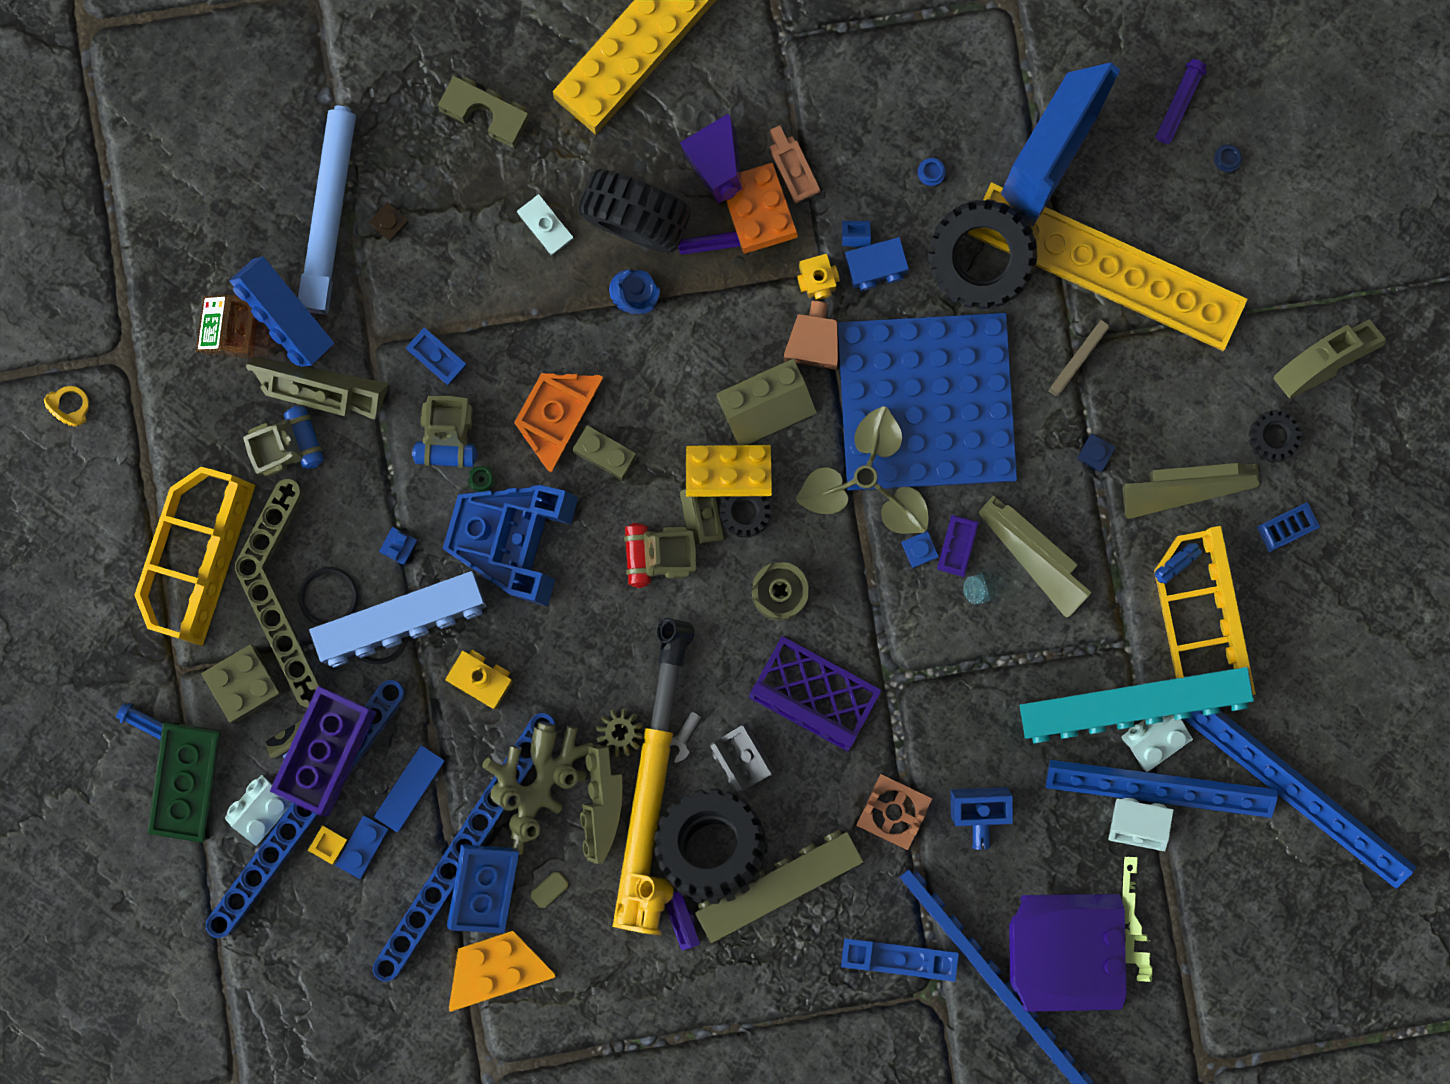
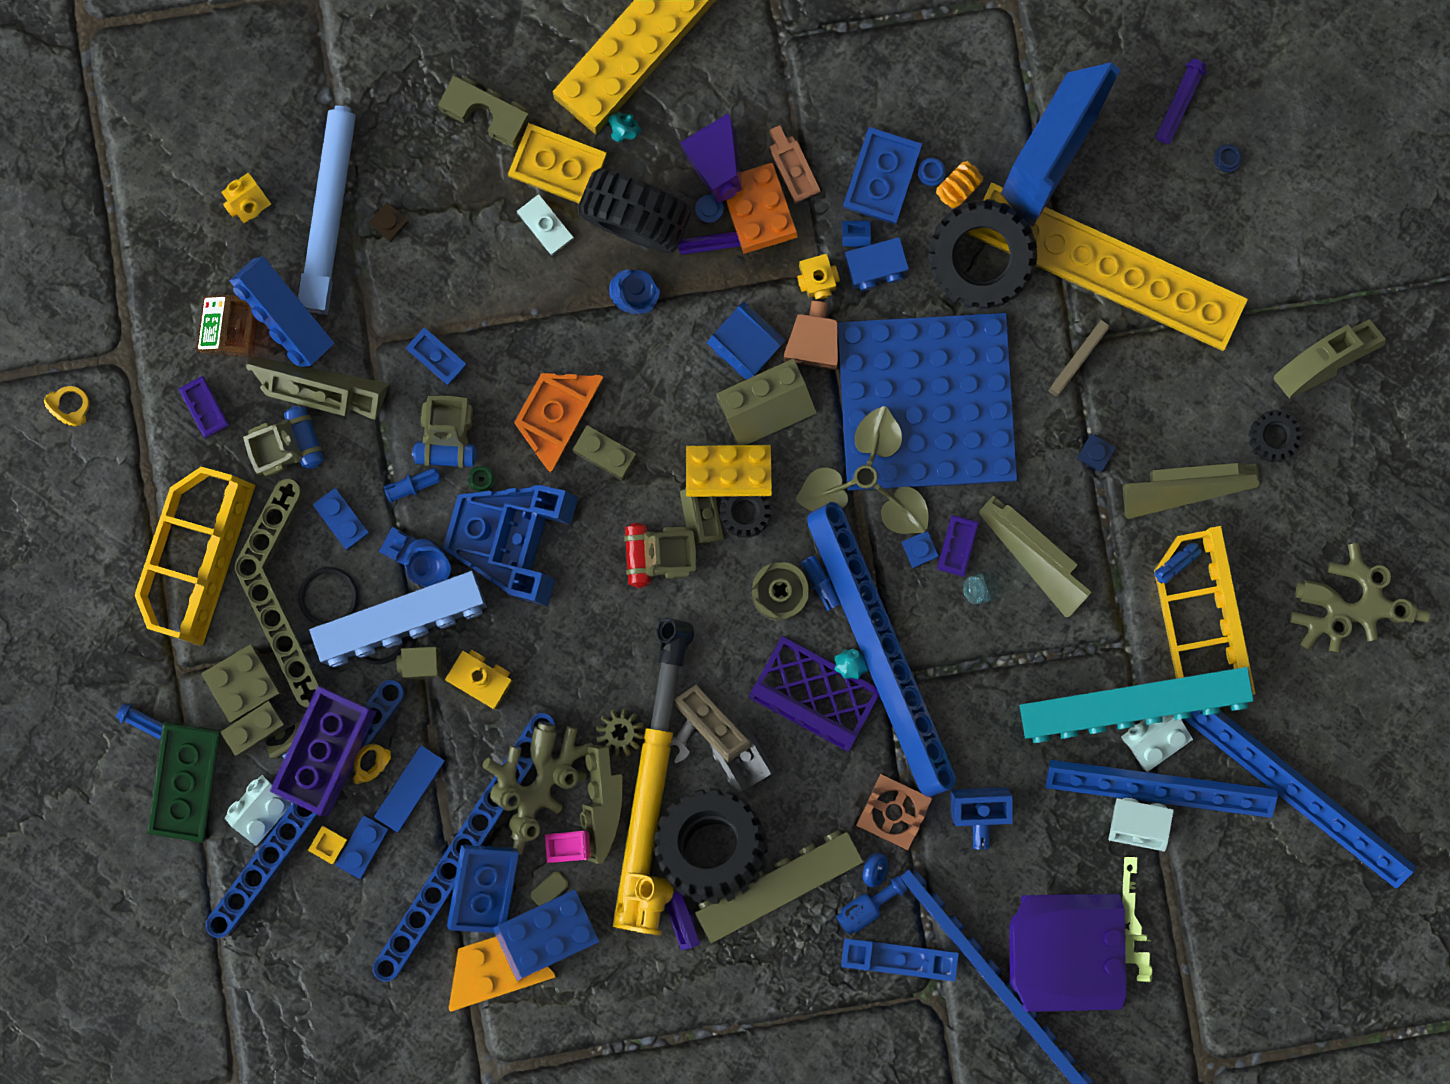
(204, 407): none -> dark purple plate
(244, 198): none -> yellow brick
(254, 729): none -> olive brick
(341, 519): none -> blue plate
(382, 759): none -> yellow piece
(411, 485): none -> blue axle
(420, 663): none -> olive brick
(426, 563): none -> blue hair
(545, 935): none -> blue brick
(555, 163): none -> yellow plate
(567, 846): none -> dark pink tile
(623, 126): none -> teal piece
(708, 209): none -> blue plate
(712, 723): none -> dark tan tile
(746, 341): none -> blue slope
(820, 582): none -> blue axle
(850, 664): none -> teal piece
(866, 908): none -> blue piece
(875, 869): none -> blue piece
(881, 650): none -> blue beam
(882, 175): none -> blue plate
(959, 184): none -> light orange gear
(1268, 537): blue slope -> none
(1366, 611): none -> olive plant

